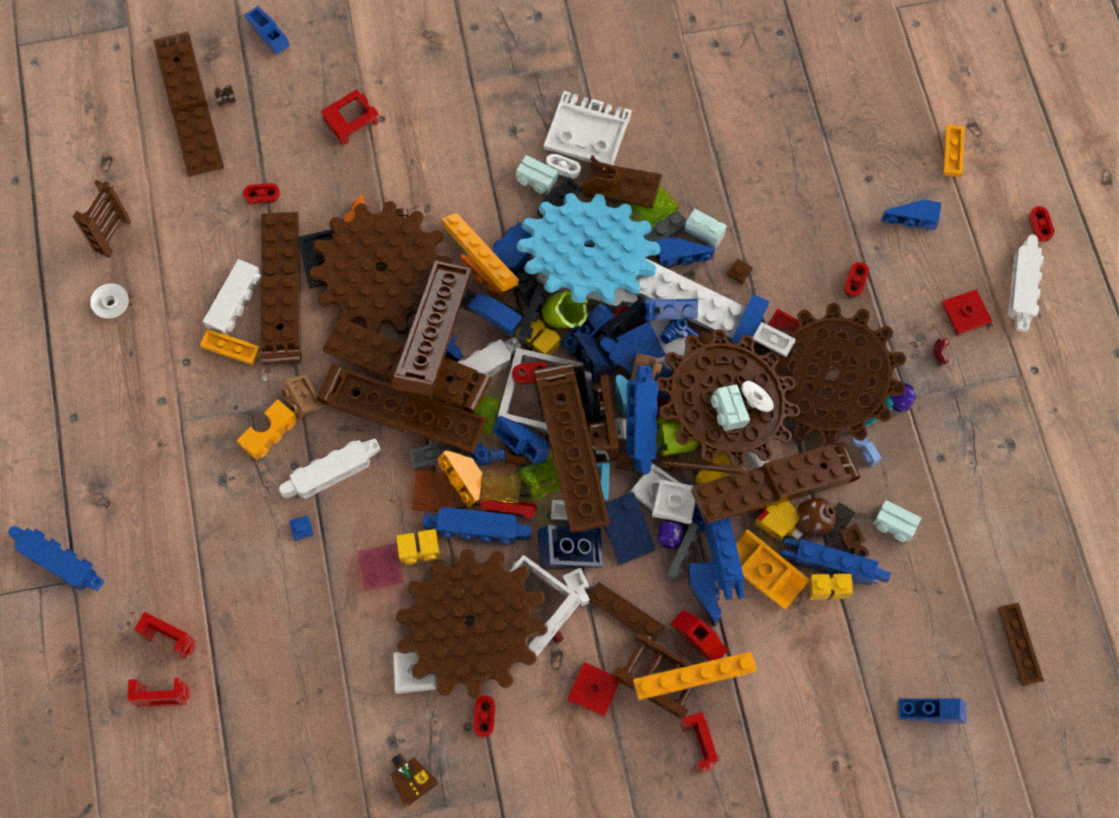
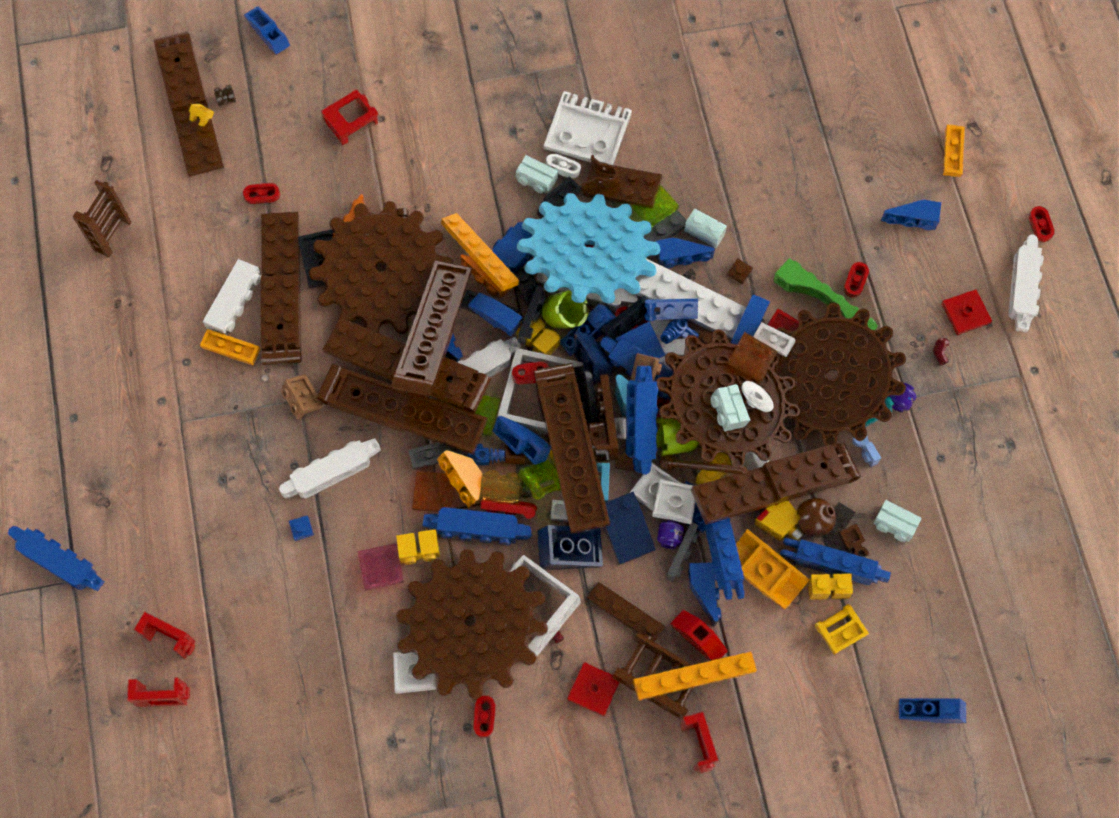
(104, 295): white dish -> none
(202, 112): none -> yellow tile
(258, 443): light orange arch -> none
(411, 779): reddish brown torso -> none
(577, 583): white plate -> none
(752, 357): none -> clear orange tile
(796, 279): none -> bright green arch
(844, 635): none -> yellow plate
(1020, 644): reddish brown plate -> none

